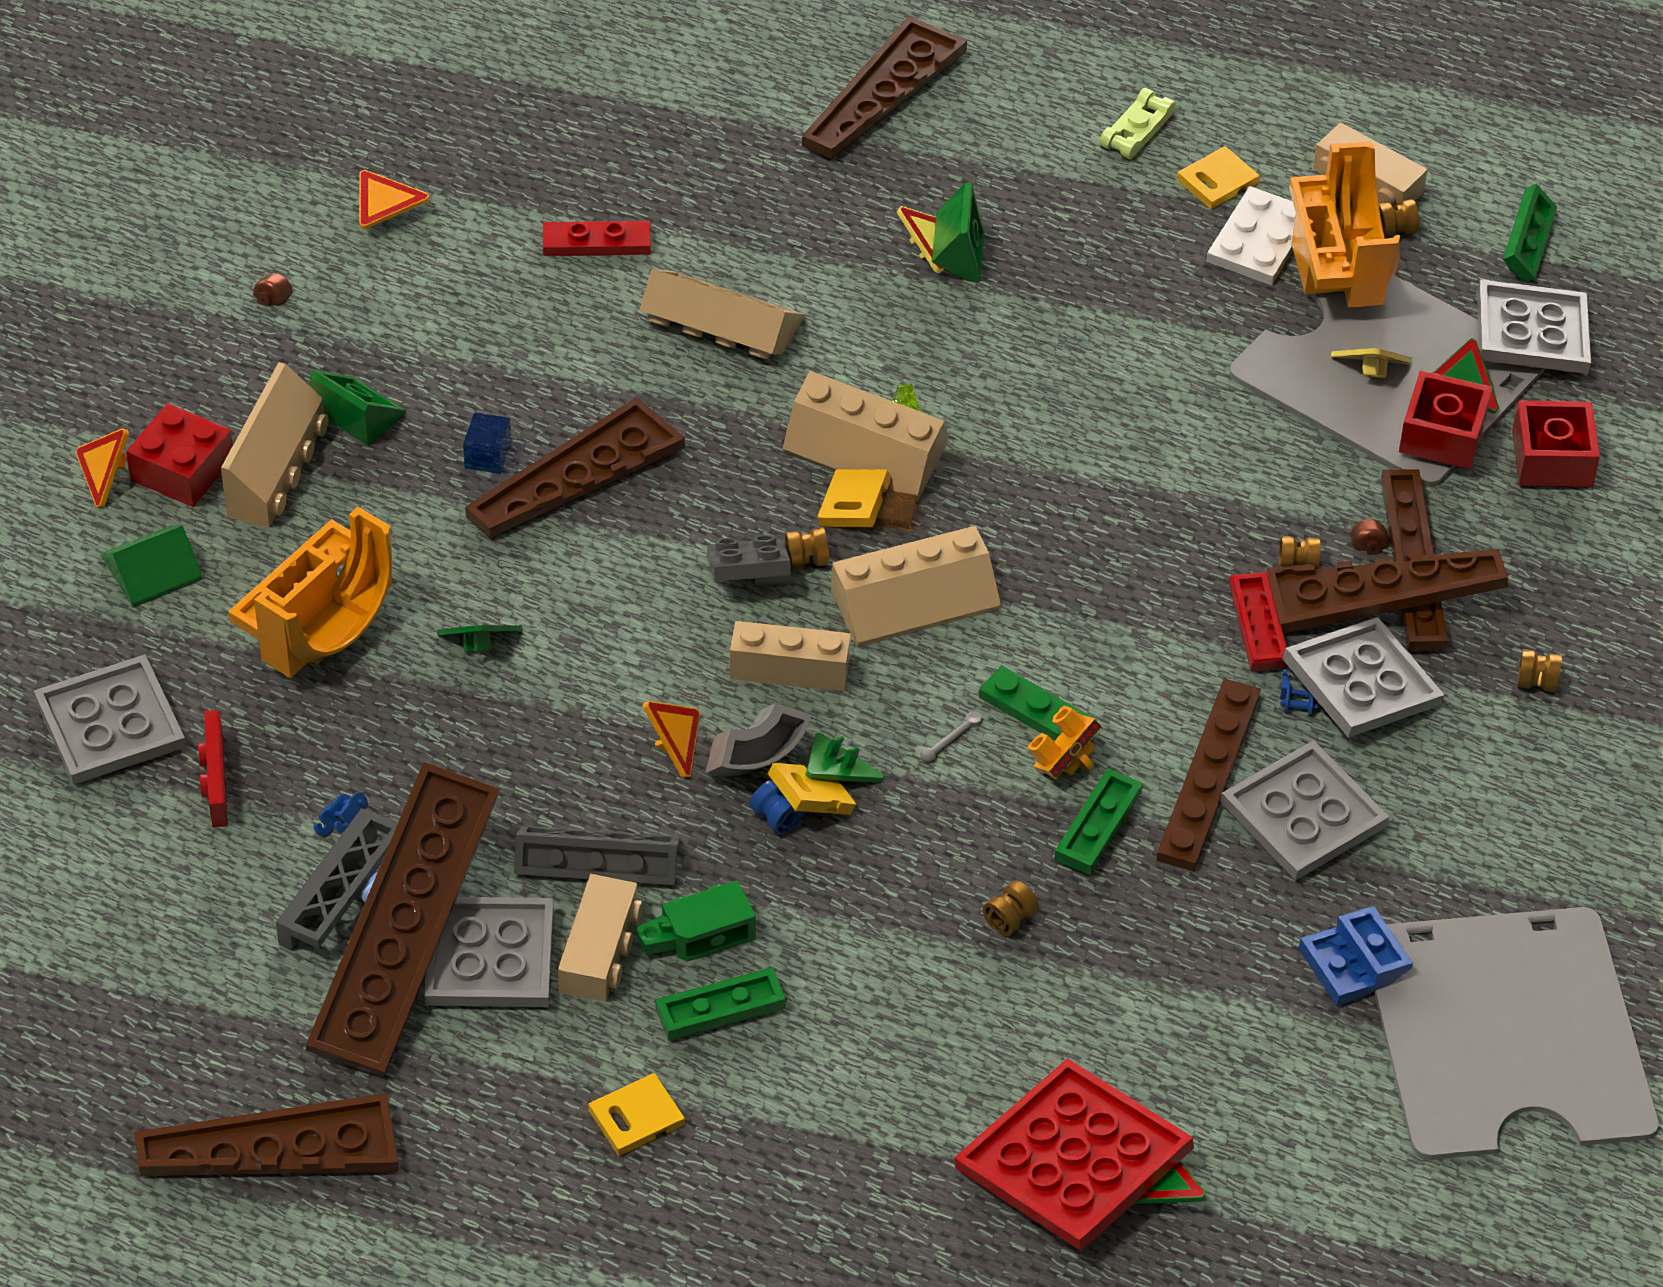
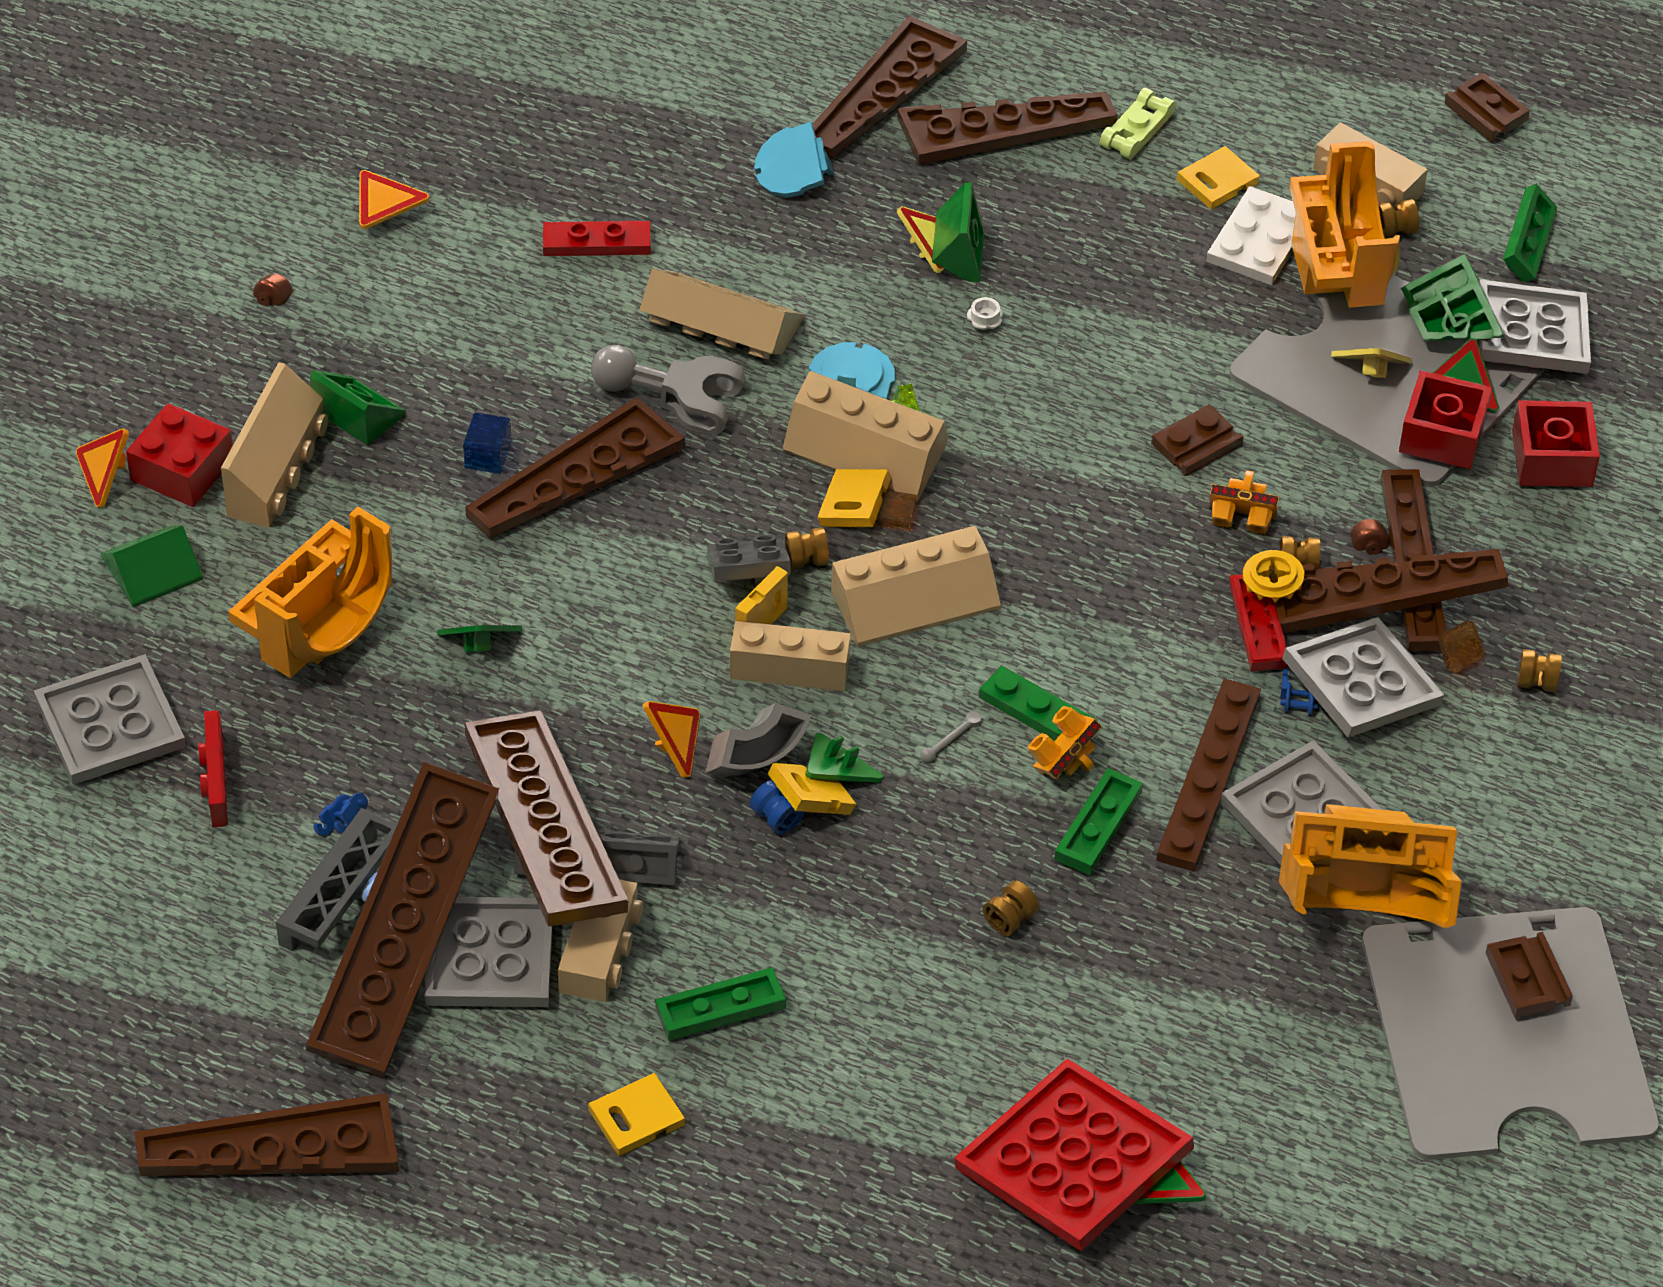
(546, 819): none -> plate
(683, 389): none -> light grey piece
(701, 923): green hinge -> none
(766, 600): none -> yellow piece
(792, 162): none -> medium azure piece
(858, 367): none -> medium azure piece
(967, 130): none -> reddish brown wing
(985, 313): none -> white plate
(1197, 440): none -> reddish brown plate
(1244, 498): none -> light orange hips
(1285, 566): none -> yellow gear
(1355, 956): blue slope -> none
(1371, 864): none -> light orange piece
(1451, 304): none -> green slope
(1460, 646): none -> clear orange tile
(1487, 106): none -> reddish brown plate
(1528, 974): none -> reddish brown plate

